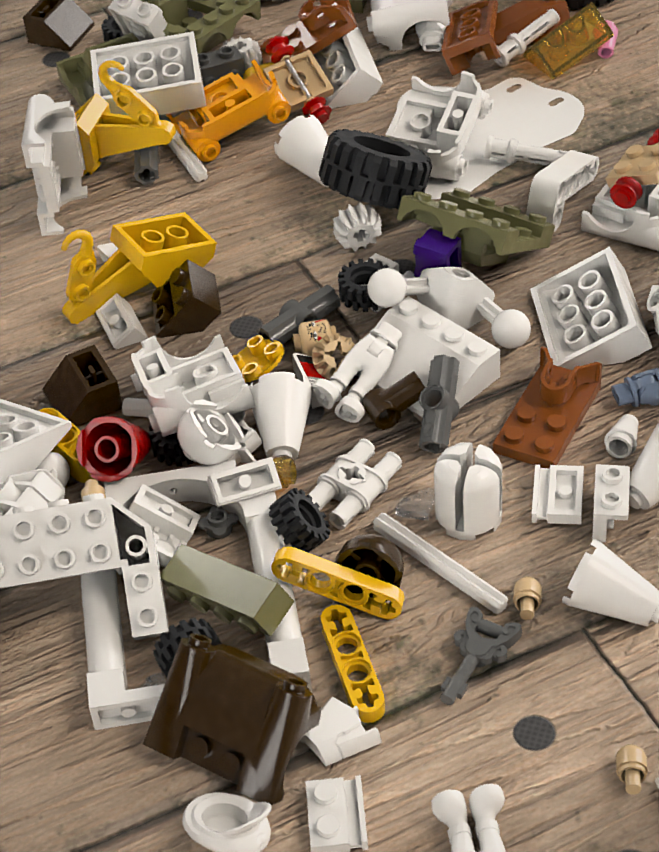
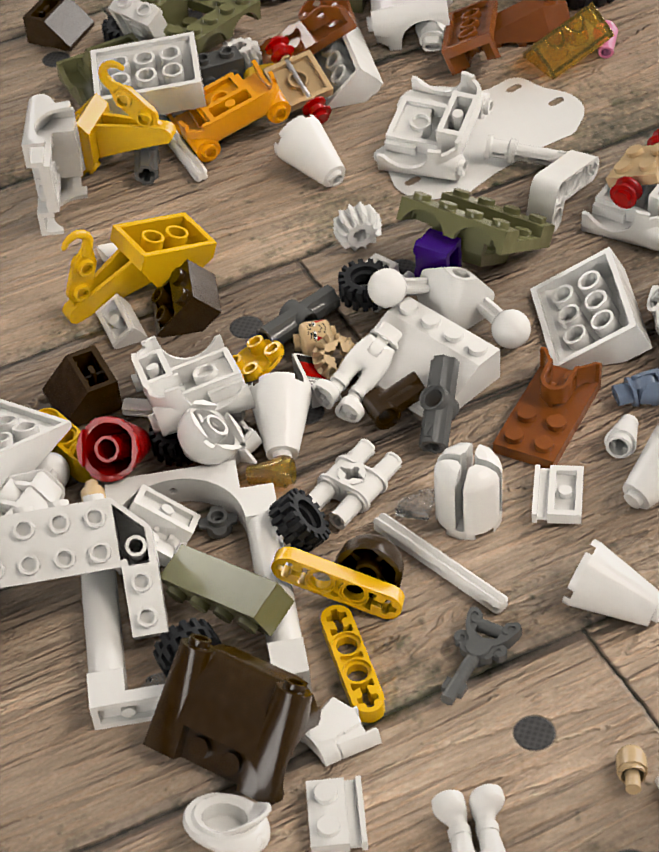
(244, 482): white slope -> none
(373, 168): black tyre -> none
(517, 43): white pin -> none
(527, 596): tan cylinder -> none
(610, 498): white bracket -> none

